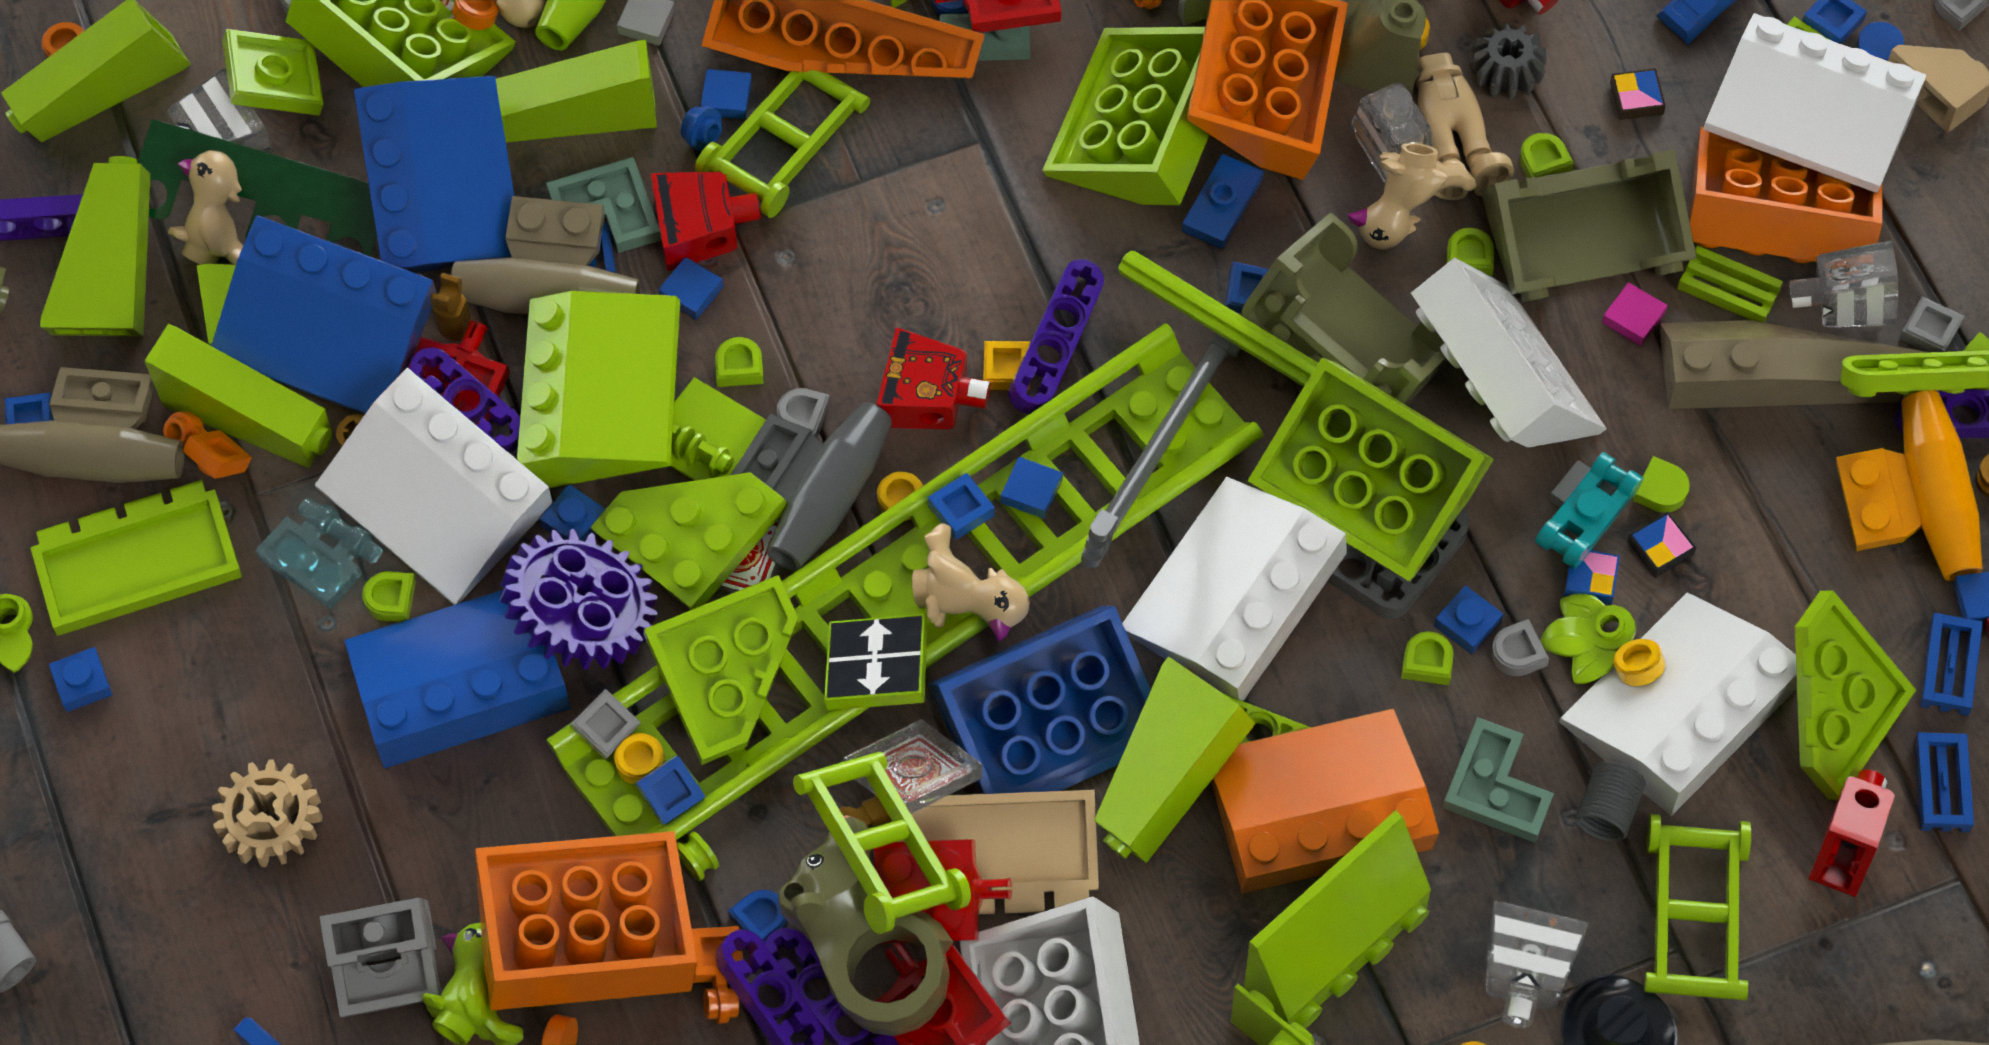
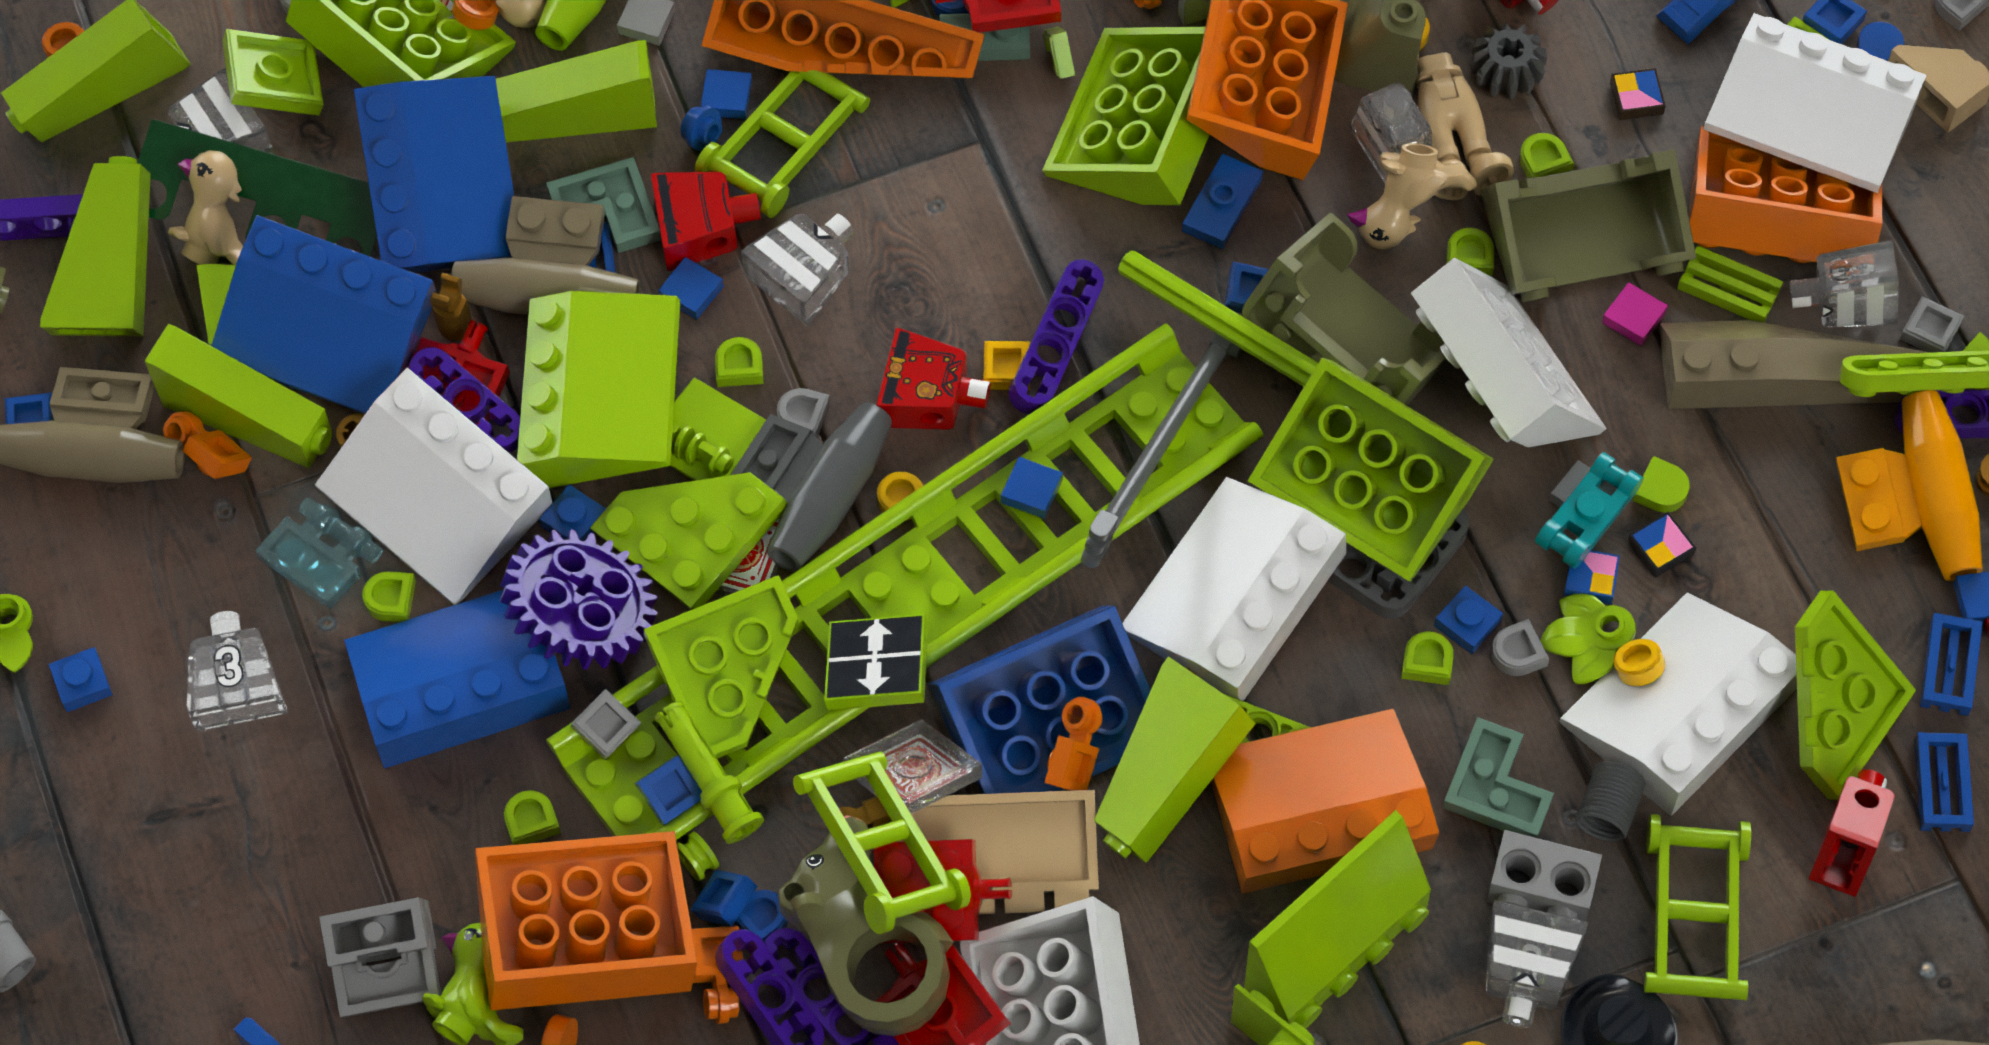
(136, 559): lime hinge -> none
(231, 676): none -> clear torso
(255, 831): tan gear -> none
(530, 817): none -> lime tile
(638, 757): yellow tile -> none
(719, 790): none -> lime pin
(723, 897): none -> blue tile
(800, 263): none -> clear torso
(954, 588): tan animal -> none
(961, 506): blue plate -> none
(1058, 44): none -> lime tile
(1074, 758): none -> orange plate
(1546, 866): none -> light grey brick

